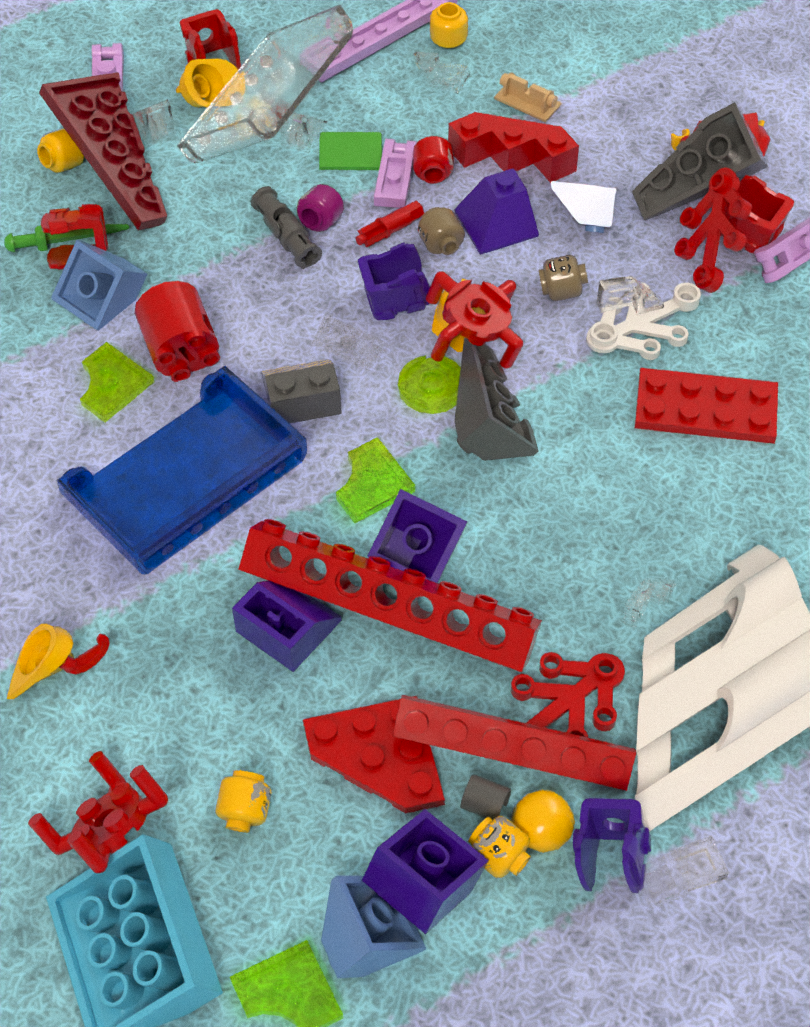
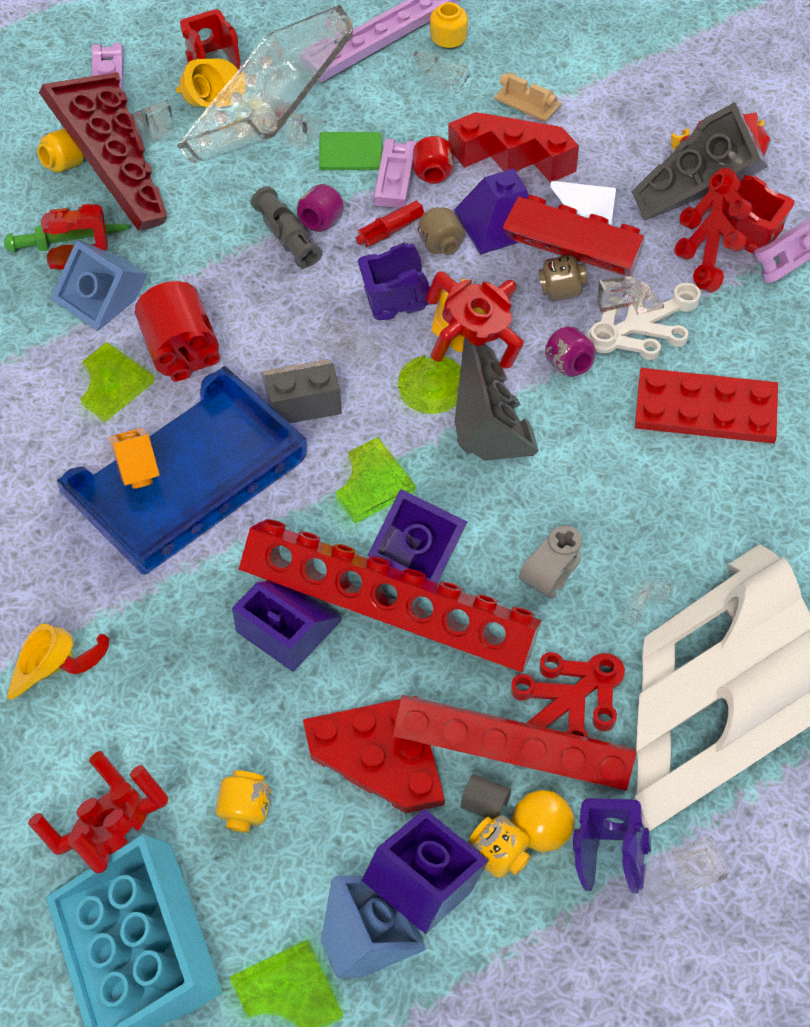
(134, 457): none -> light orange slope
(553, 561): none -> light grey piece
(570, 234): none -> red slope
(570, 351): none -> magenta head

